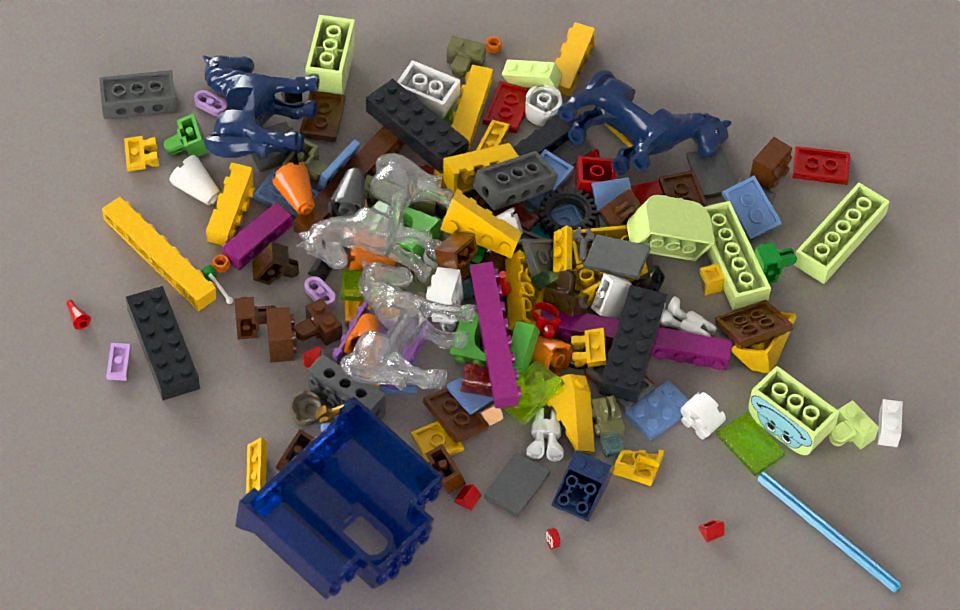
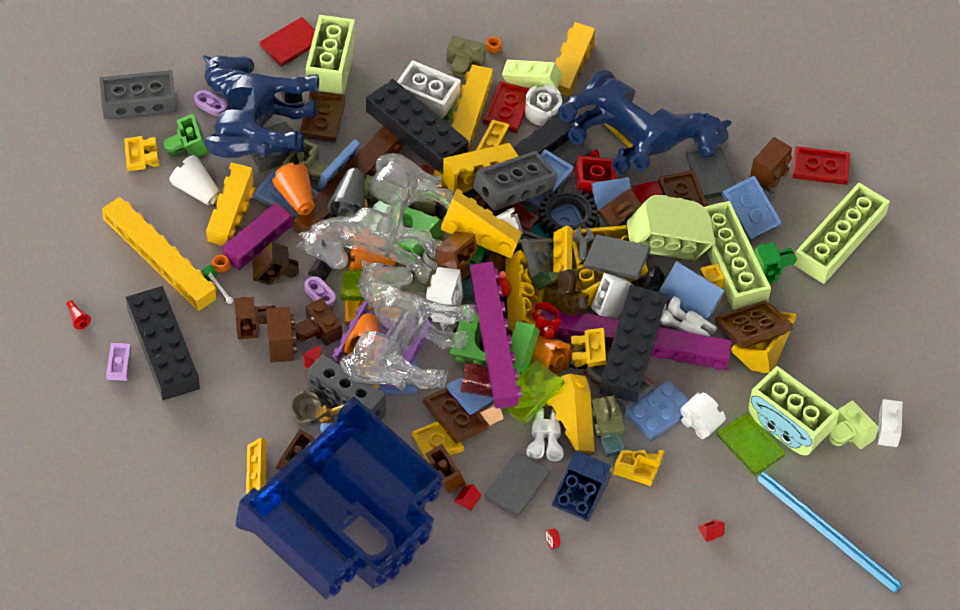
(289, 41): none -> red tile
(693, 290): none -> medium blue tile

